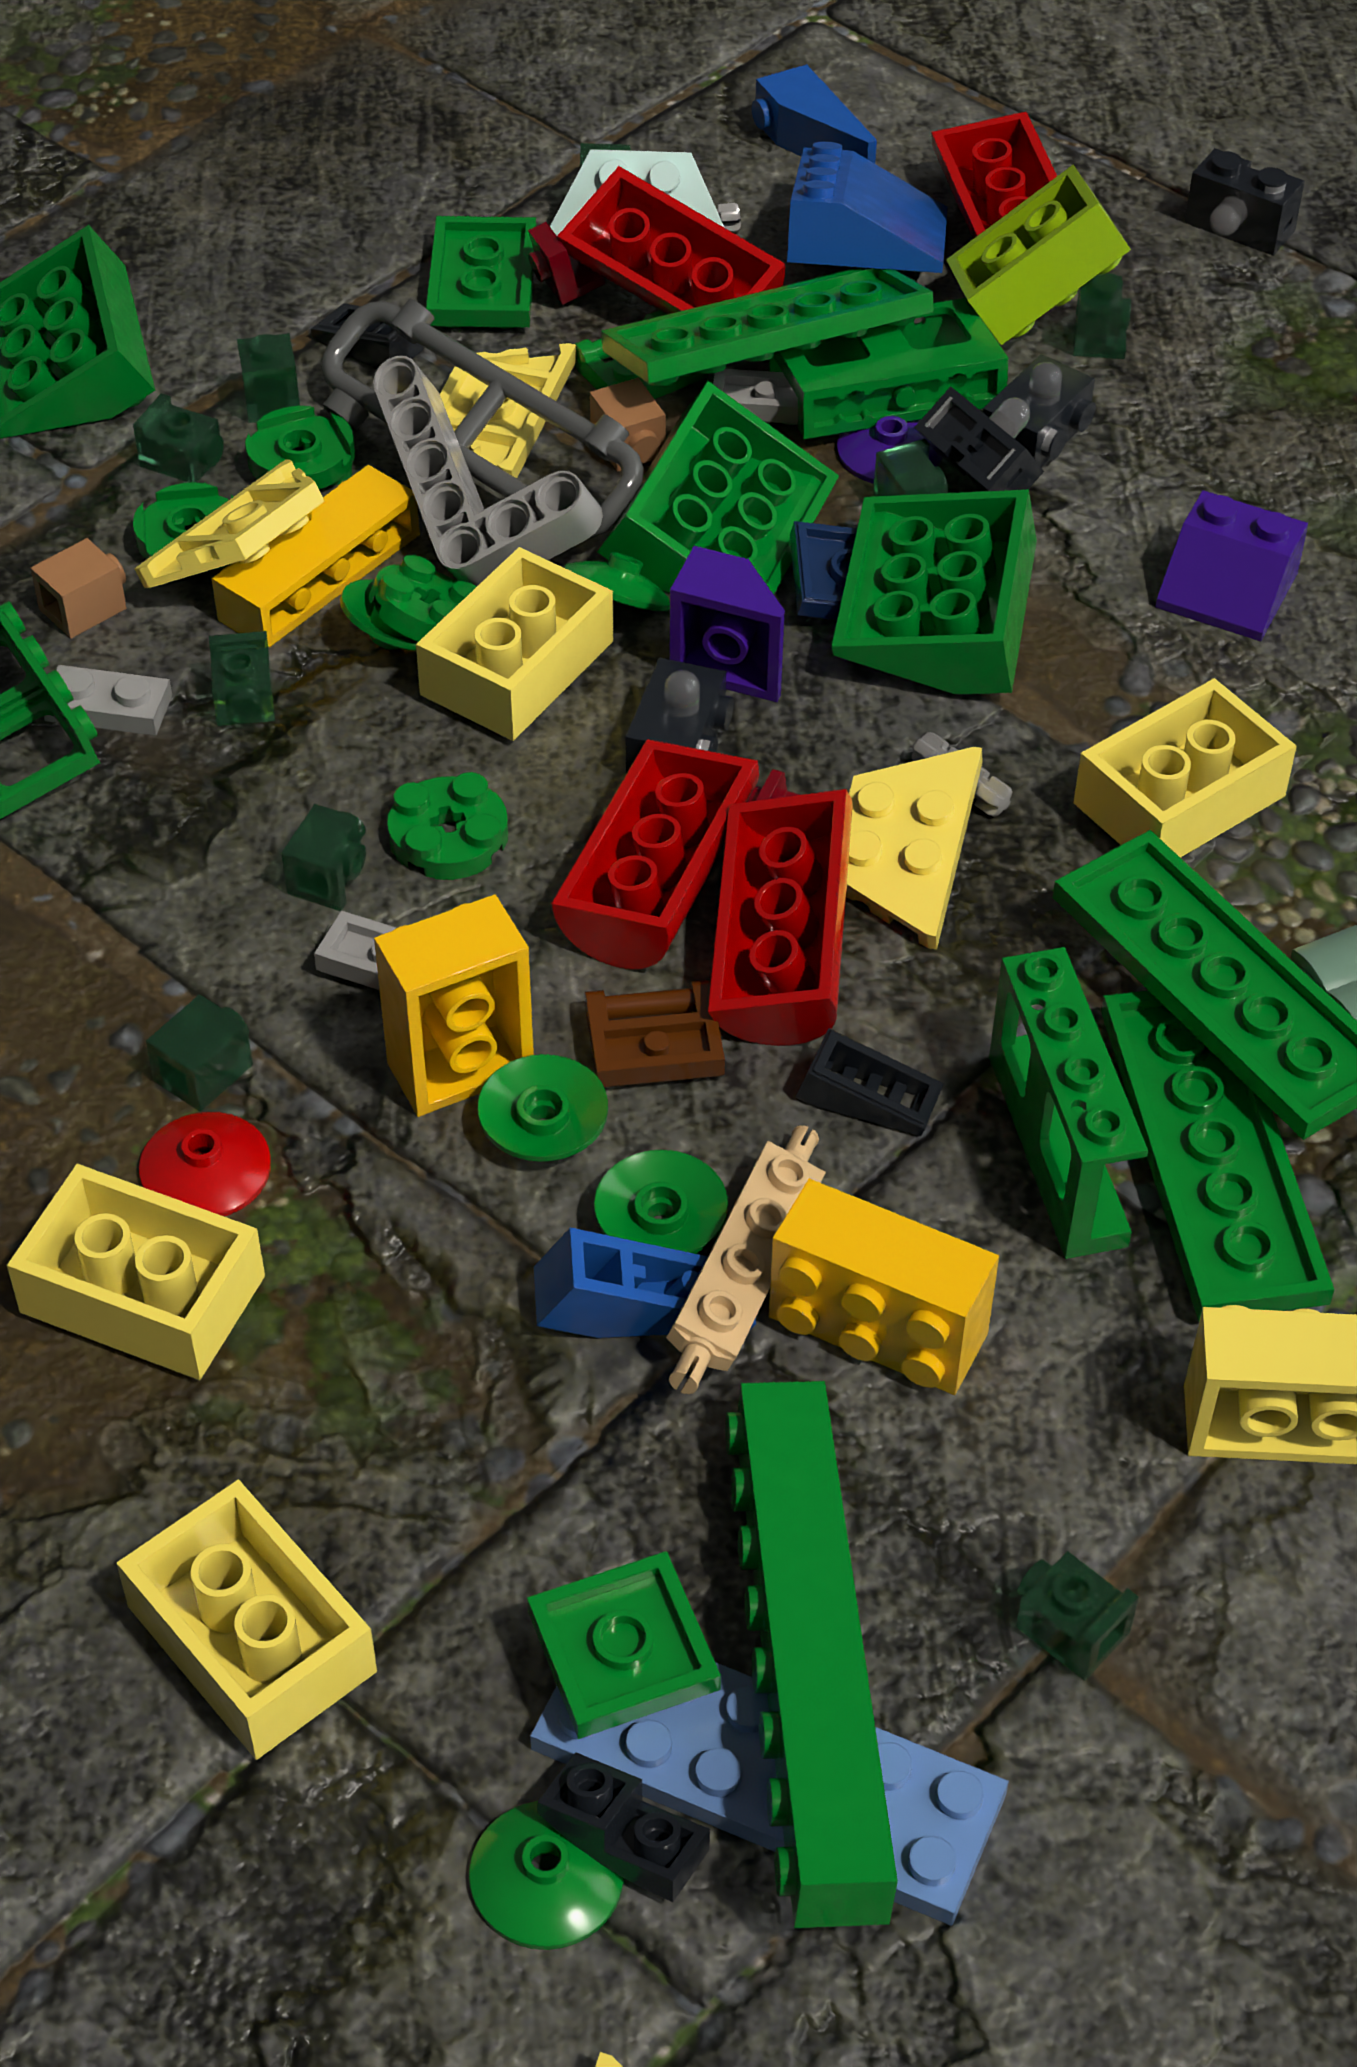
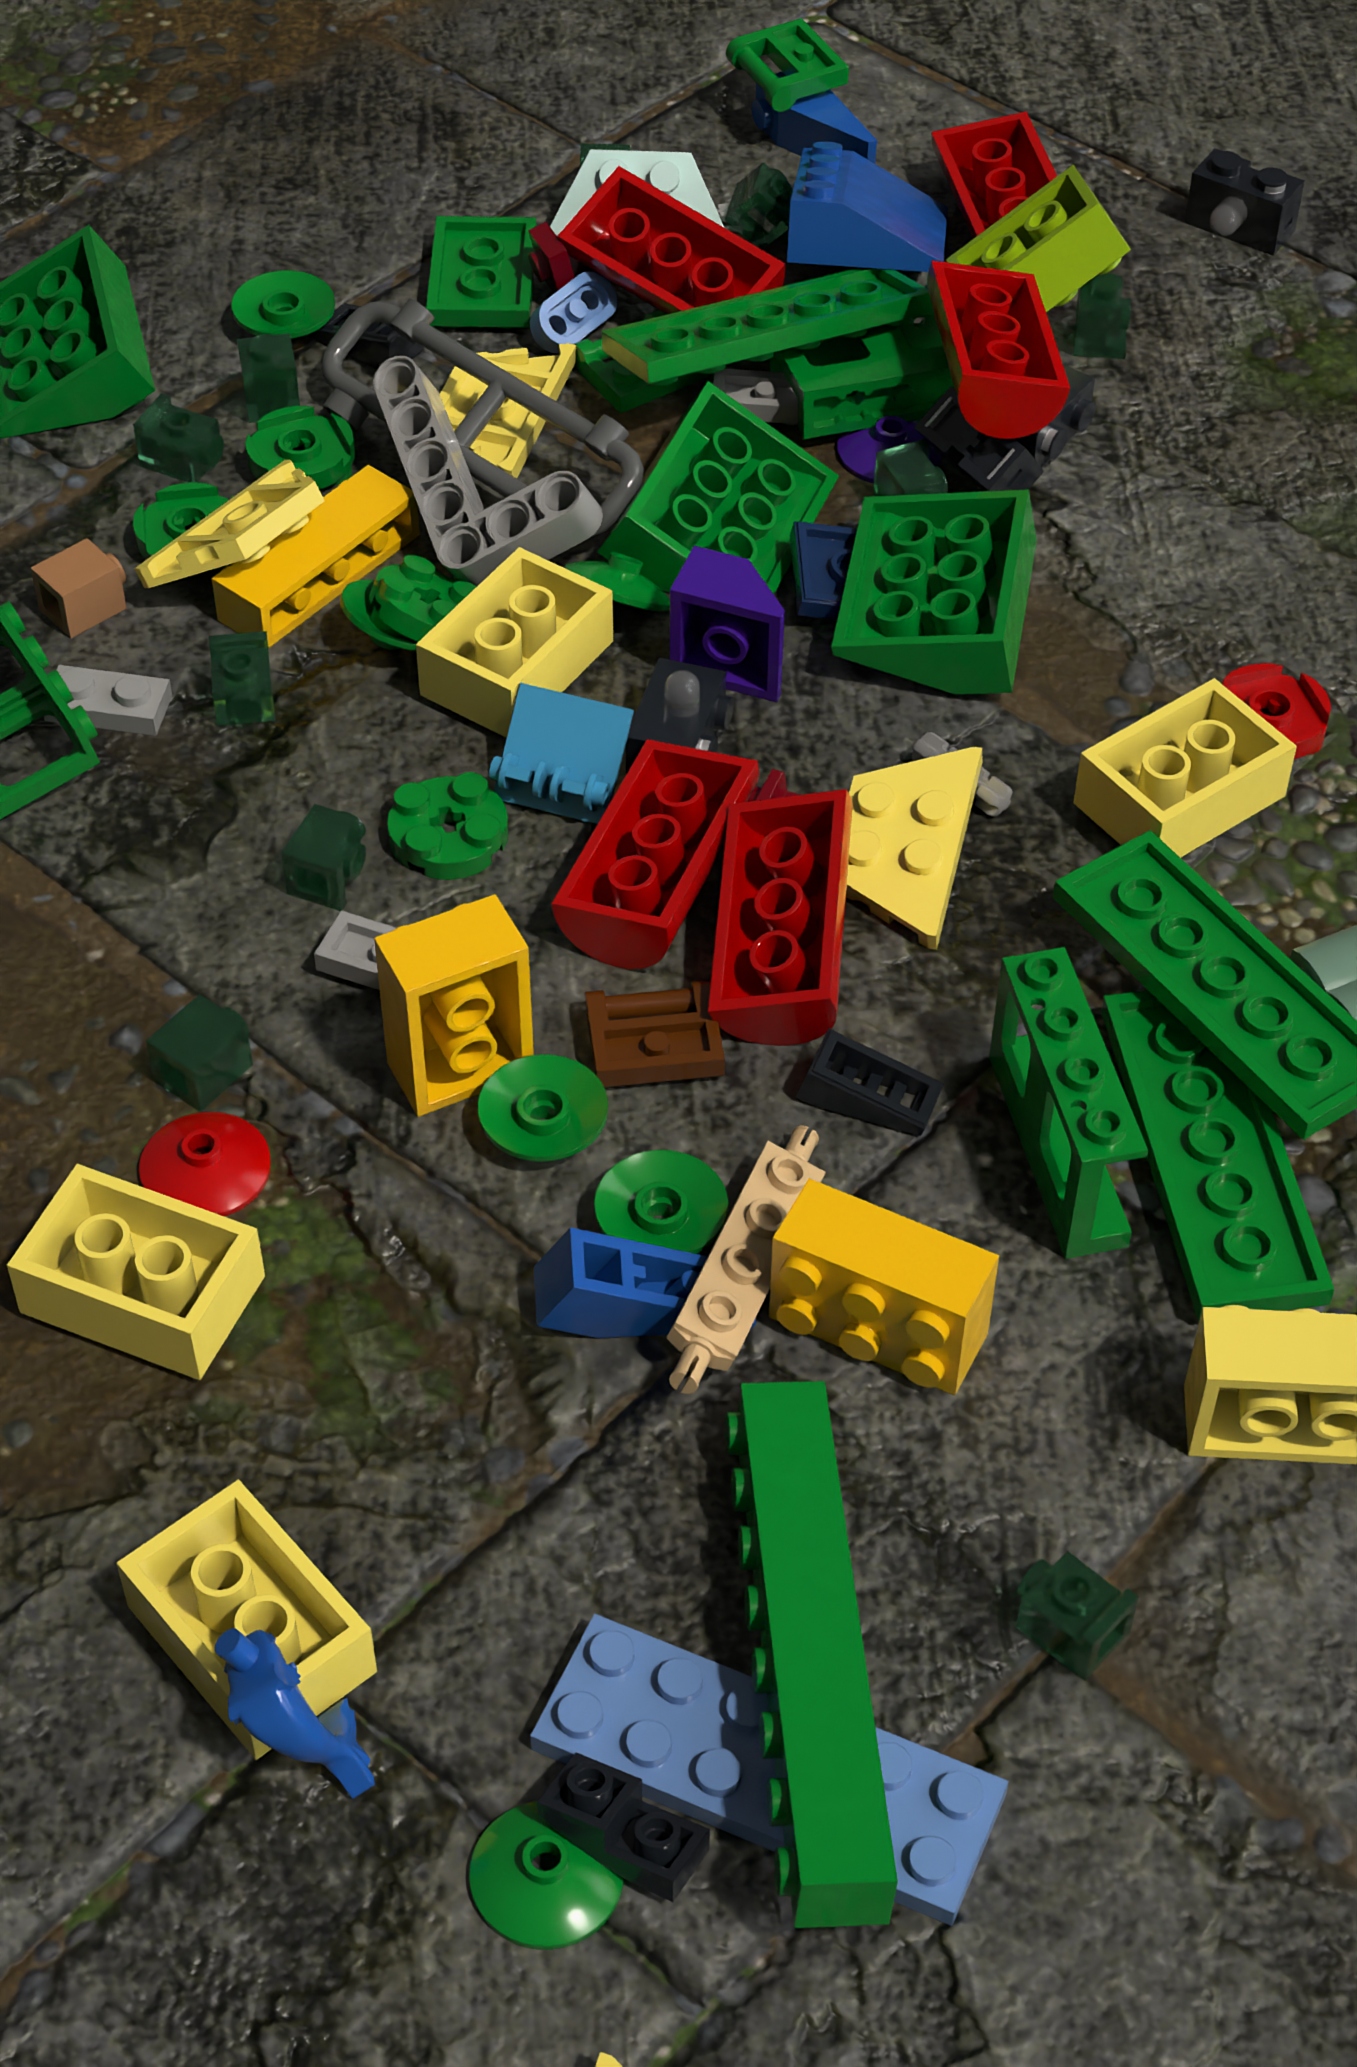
(275, 1712): none -> blue animal
(283, 303): none -> green dish
(561, 753): none -> dark azure hinge
(570, 314): none -> medium blue plate
(623, 1644): green plate -> none
(636, 411): medium nougat brick -> none
(770, 195): none -> clear green brick
(798, 52): none -> green plate
(998, 348): none -> red brick
(1232, 565): dark purple slope -> none
(1299, 703): none -> red plate

